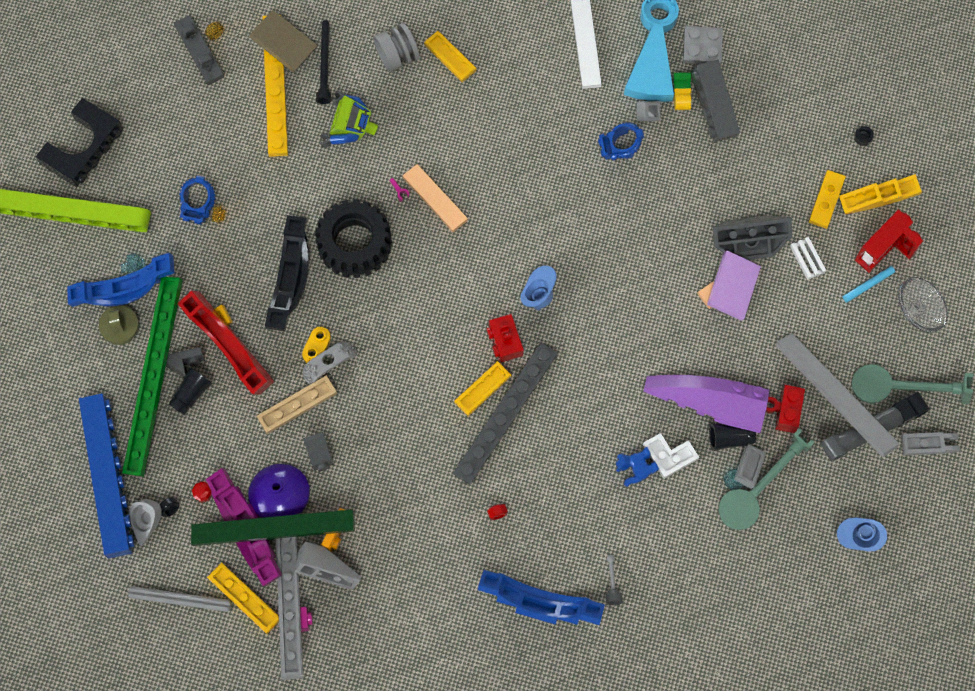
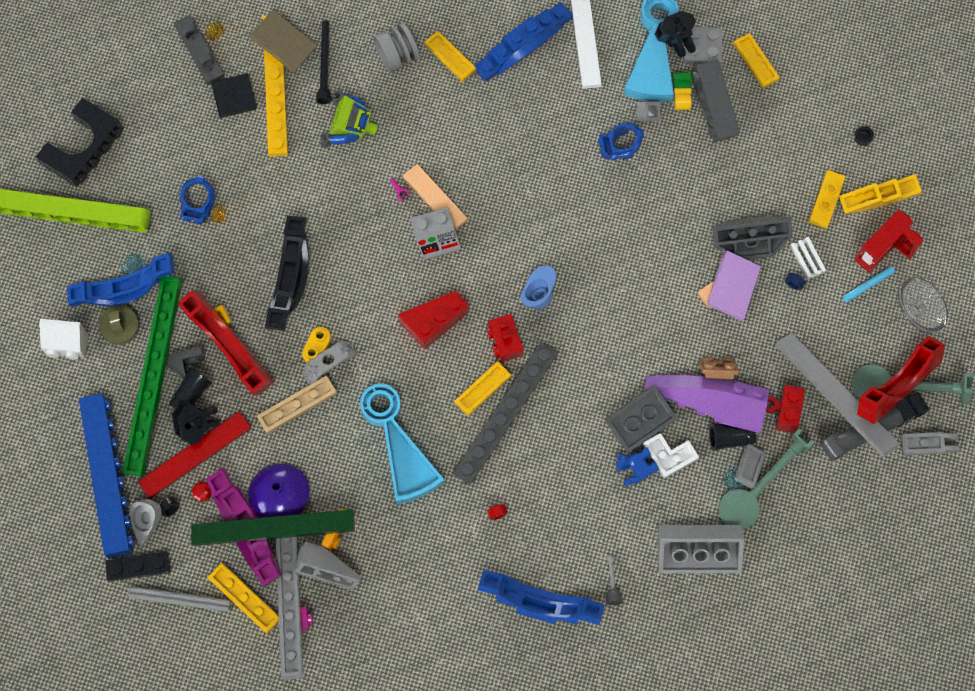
(63, 338): none -> white slope
(137, 566): none -> black plate
(192, 421): none -> black hinge
(194, 455): none -> red tile
(233, 95): none -> black tile
(318, 452): dark grey slope -> none
(348, 215): black tyre -> none
(410, 470): none -> medium azure piece
(434, 318): none -> red wedge
(436, 233): none -> light grey slope
(523, 41): none -> blue piece
(640, 418): none -> dark grey plate
(677, 30): none -> black hinge
(700, 548): none -> light grey slope
(718, 368): none -> medium nougat piece
(756, 60): none -> yellow plate
(795, 281): none -> dark blue tile
(862, 534): medium blue piece -> none
(883, 398): none -> red arch

